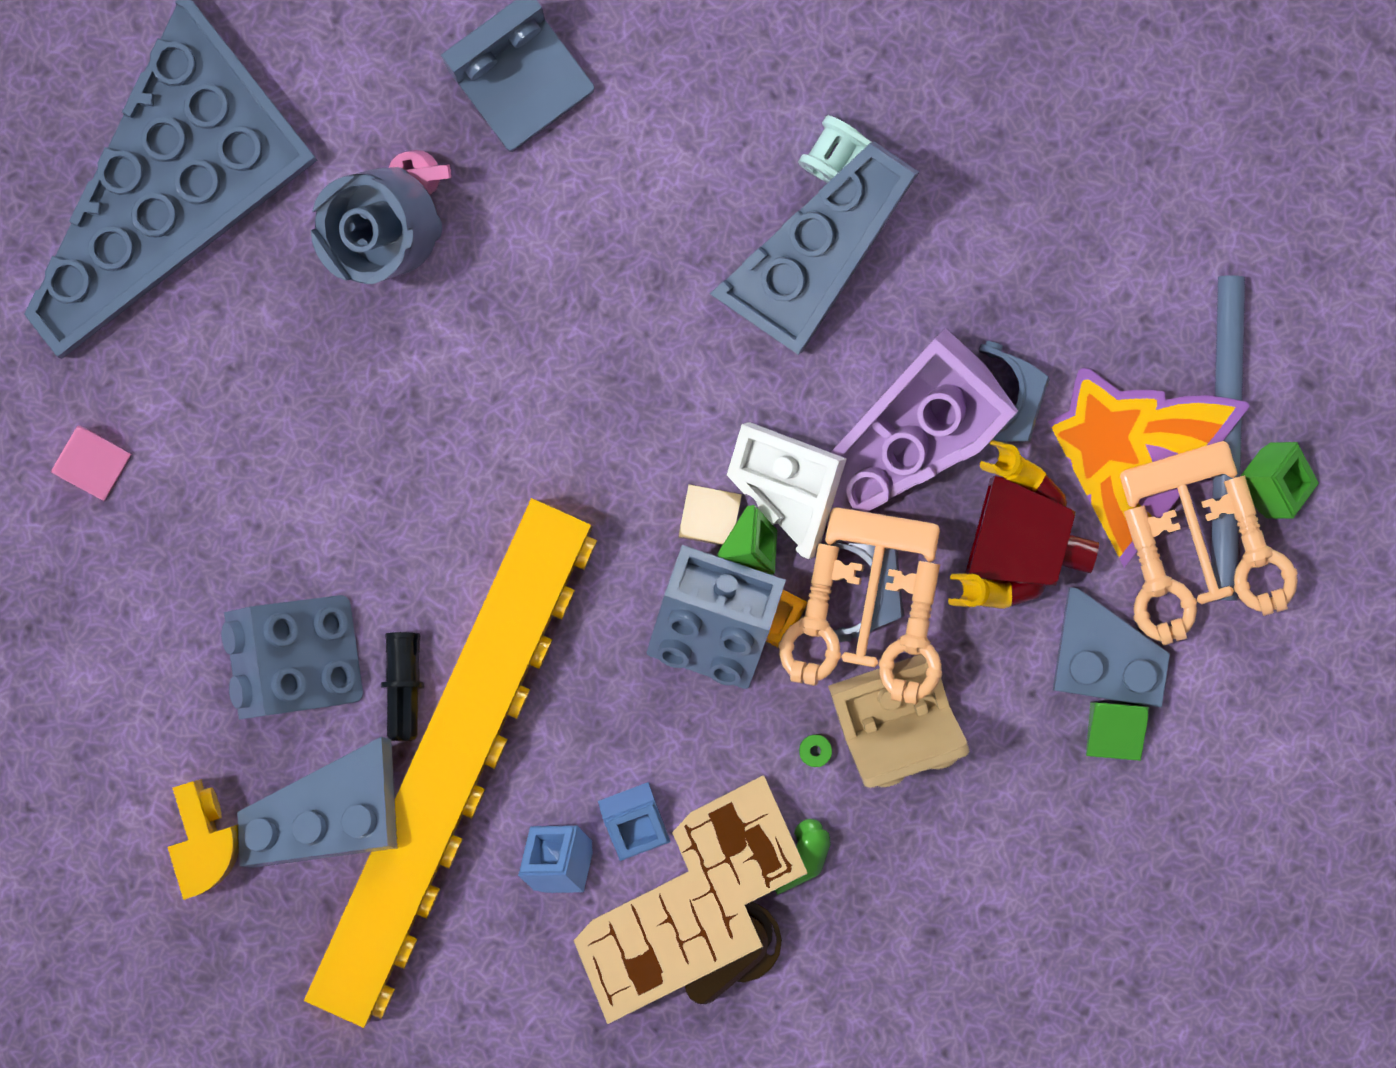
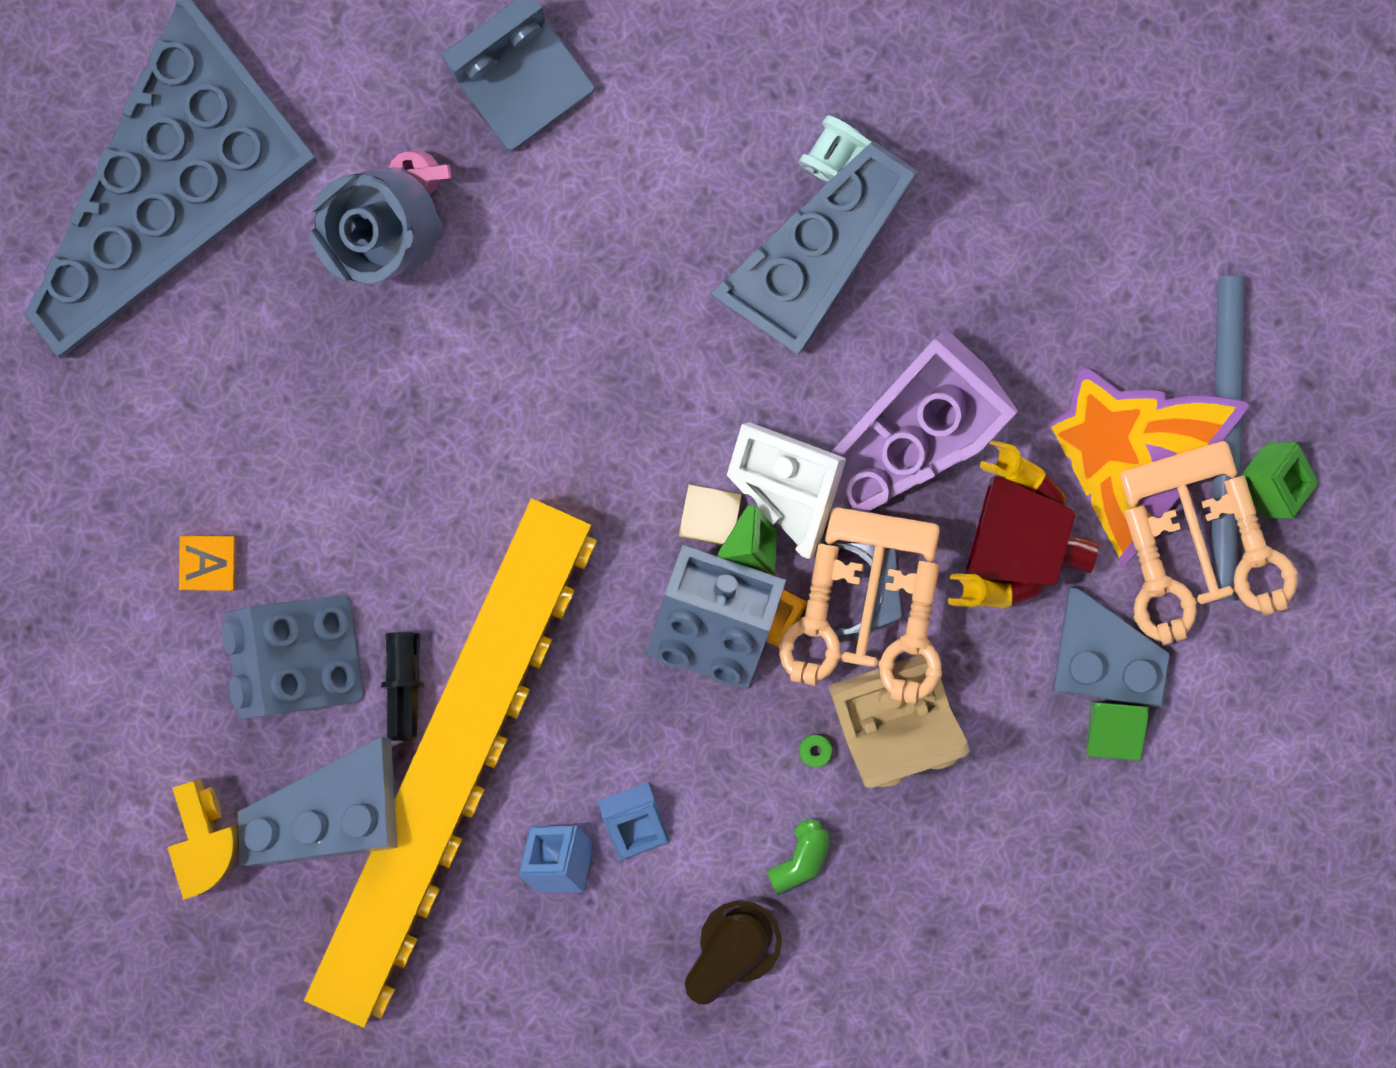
(91, 462): bright pink slope -> none
(207, 563): none -> light orange tile
(699, 919): tan sticker -> none
(1030, 397): sand blue helmet -> none

